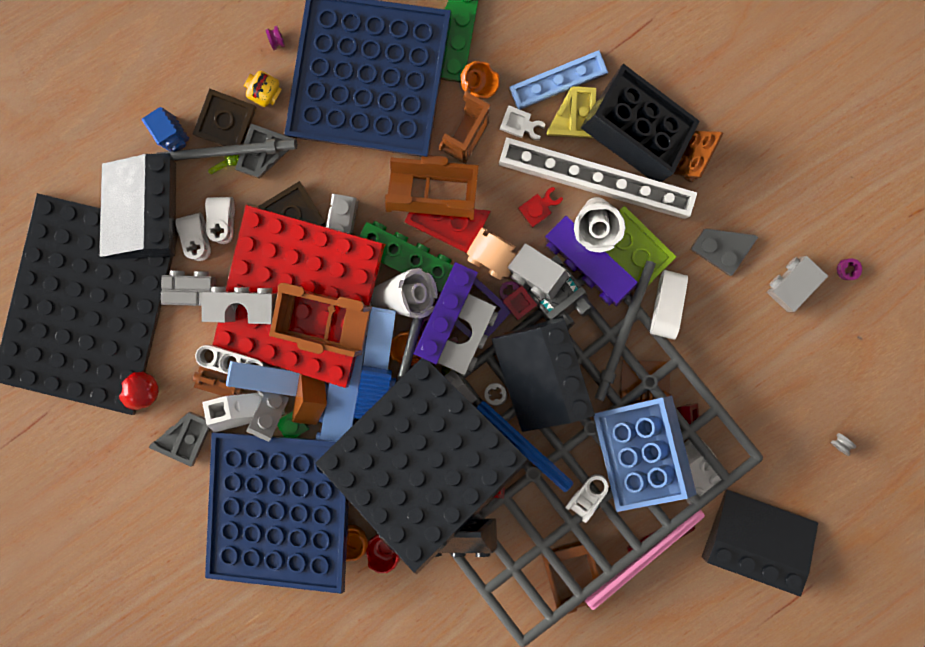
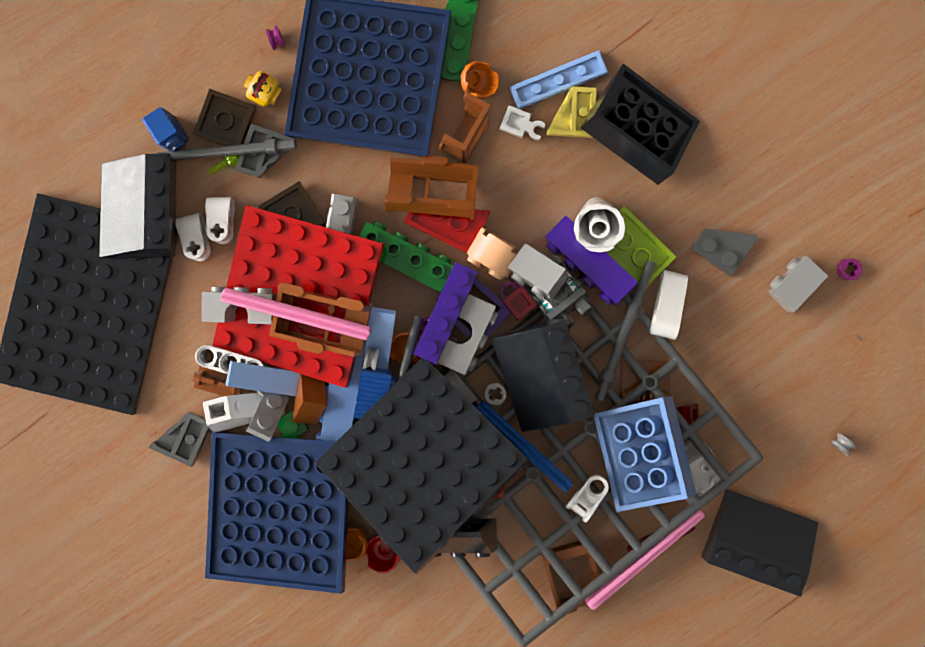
(139, 391): red hair -> none
(185, 290): light grey brick -> none
(295, 313): none -> bright pink axle
(371, 358): none -> light grey bush
(407, 294): white cone -> none
(537, 209): red plate -> none
(597, 178): white brick -> none
(698, 154): dark orange hinge -> none

